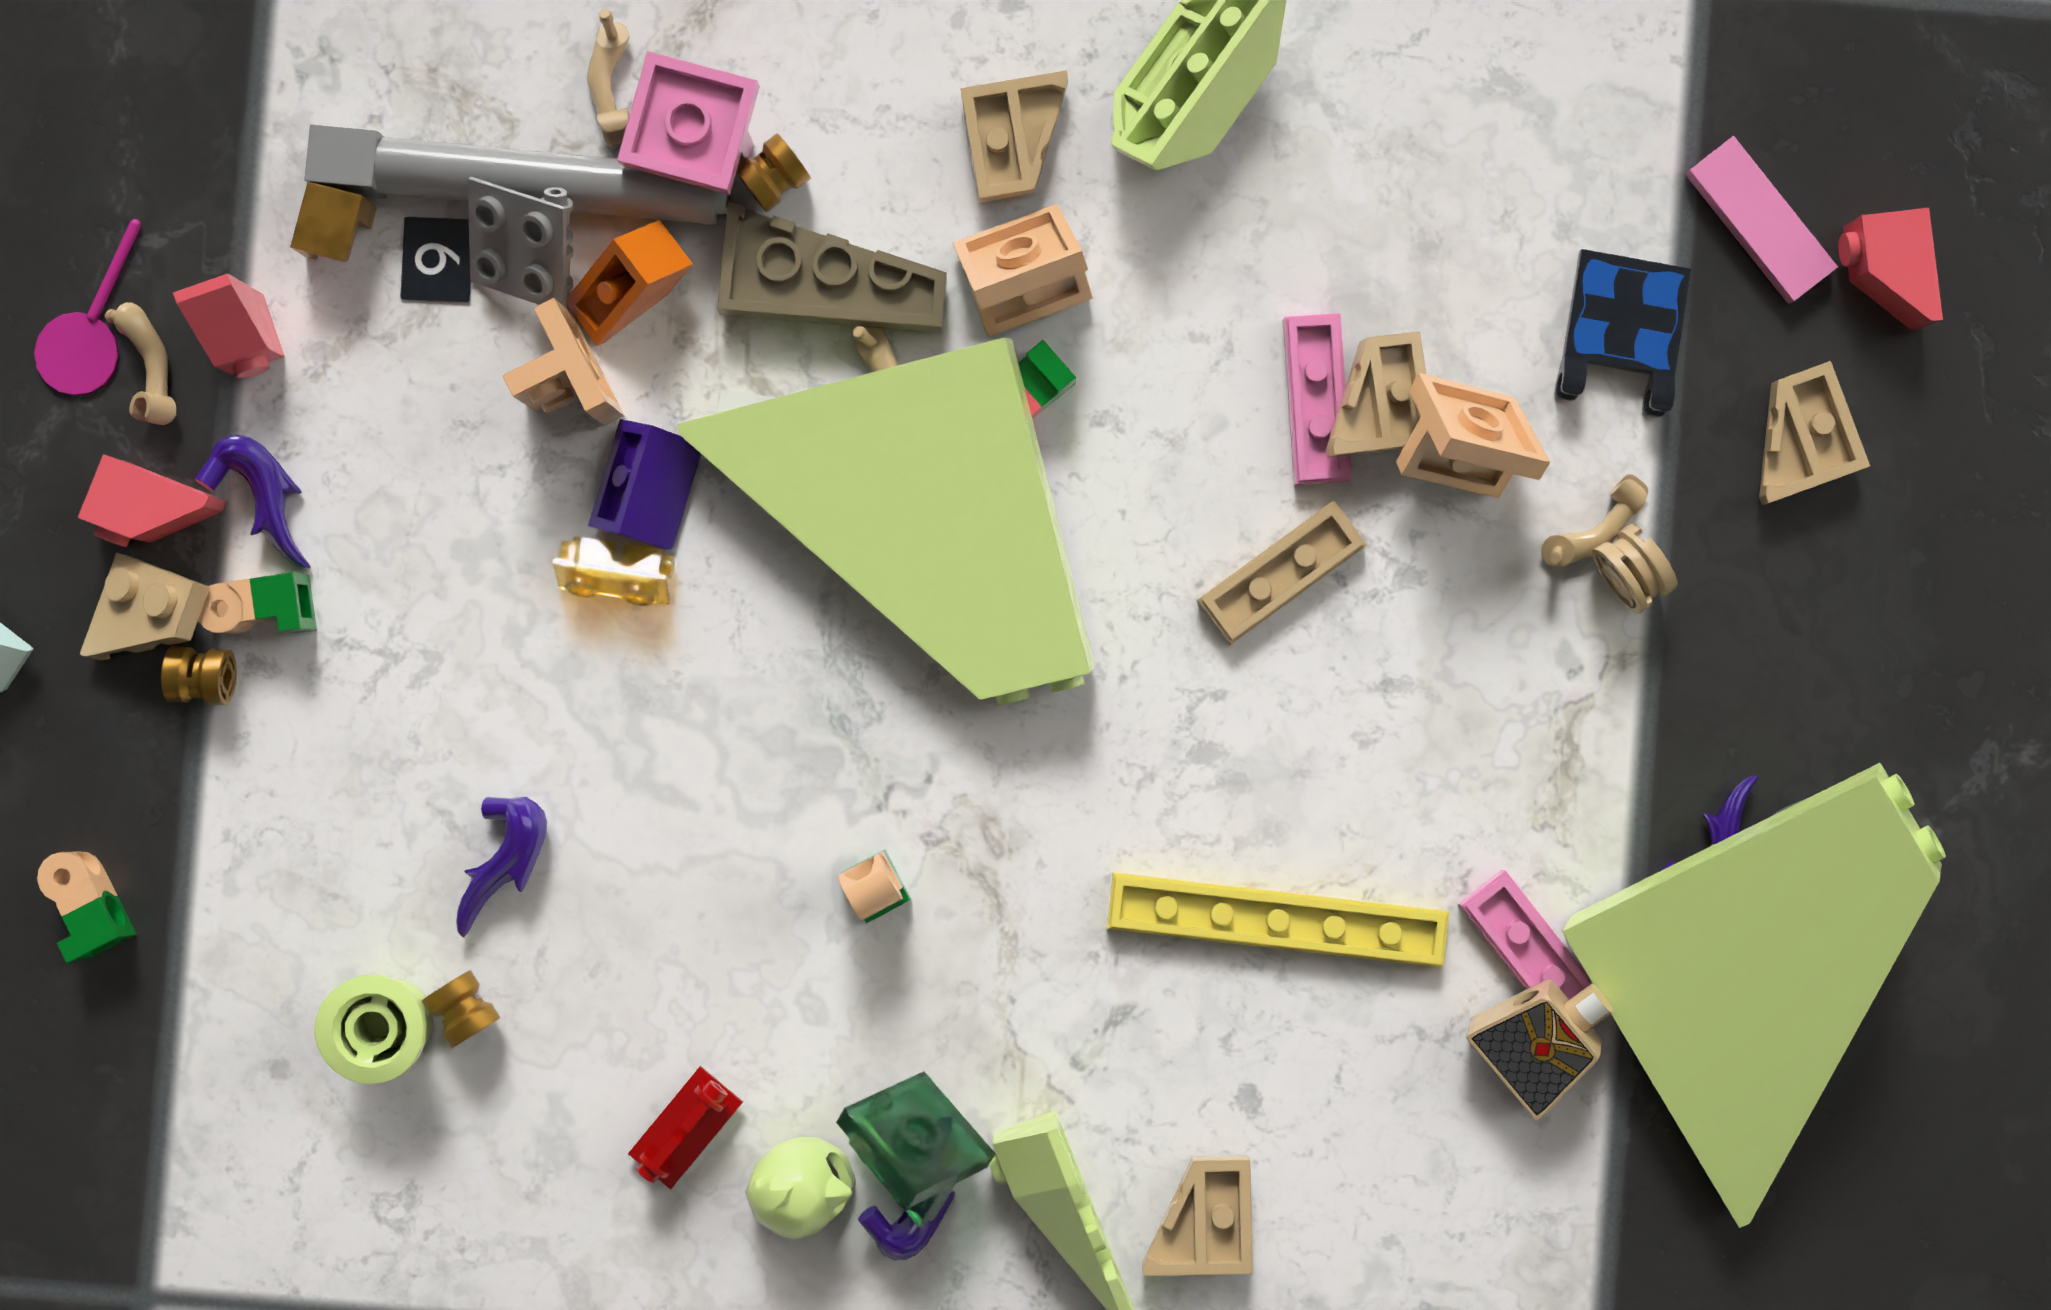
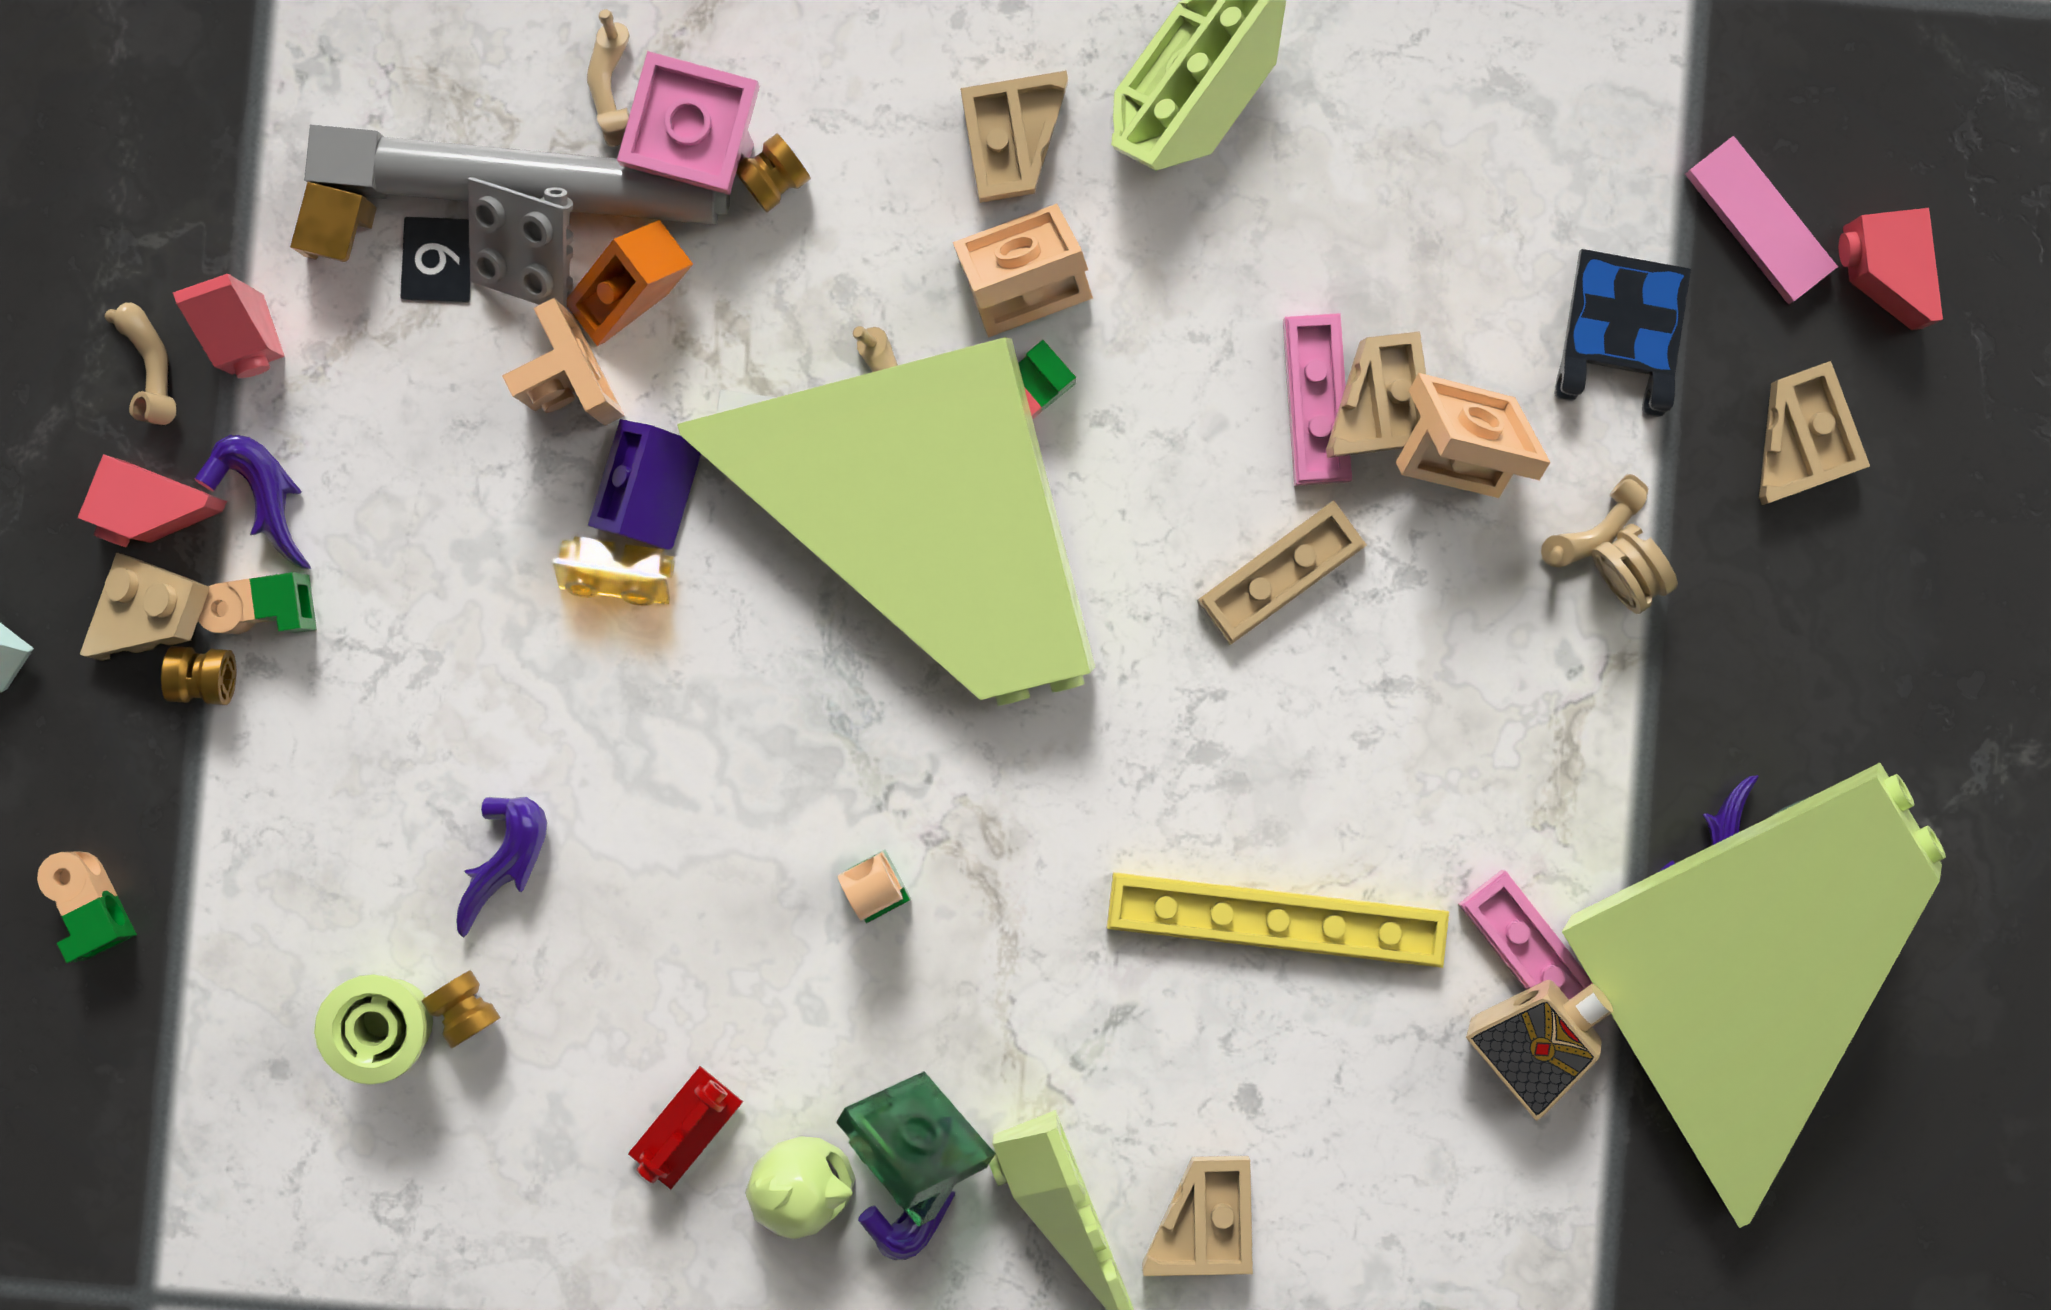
(78, 349): dark pink piece -> none
(809, 277): dark tan wing -> none

